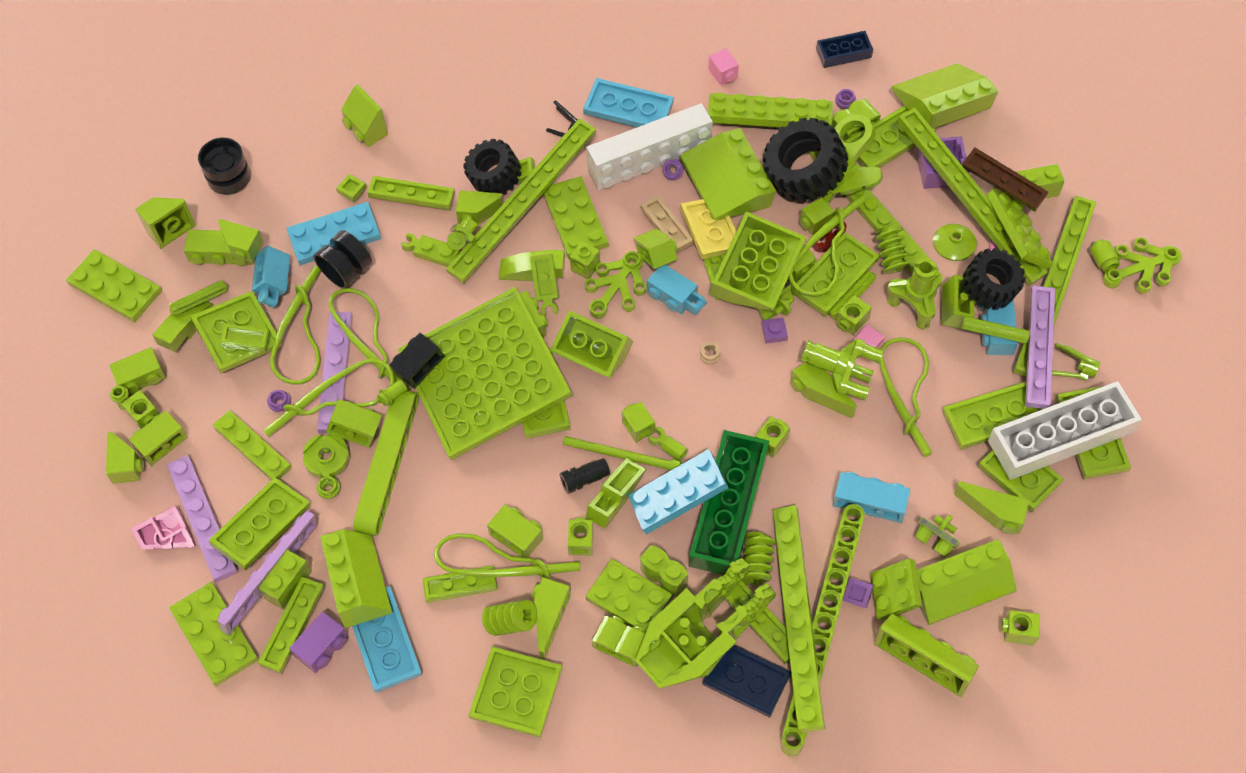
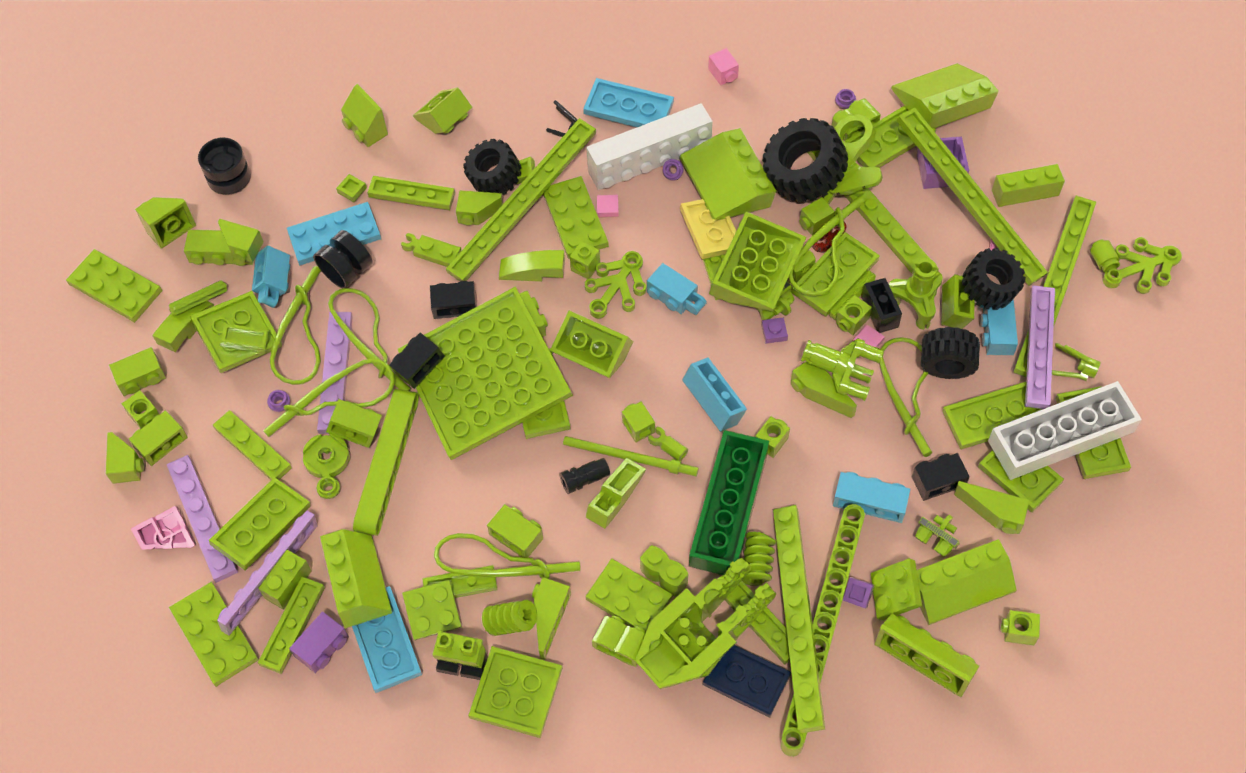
(119, 395): lime pin -> none
(392, 392): lime pin -> none
(431, 610): none -> lime plate
(443, 111): none -> lime slope
(452, 299): none -> black brick
(458, 651): none -> lime hips
(461, 234): lime hips -> none
(545, 281): lime plate -> none
(584, 545): lime brick -> none
(607, 206): none -> bright pink tile
(656, 248): lime brick -> none
(666, 222): tan plate -> none
(677, 491): plate -> none
(707, 347): tan bush -> none
(714, 394): none -> medium azure brick
(766, 110): lime plate -> none
(844, 49): dark blue piece -> none
(885, 310): none -> black brick
(891, 249): lime piece -> none
(939, 475): none -> black brick
(950, 353): none -> black tyre
(952, 248): lime dish -> none
(995, 329): lime axle -> none
(1005, 179): reddish brown plate -> none
(1020, 229): lime plate -> none

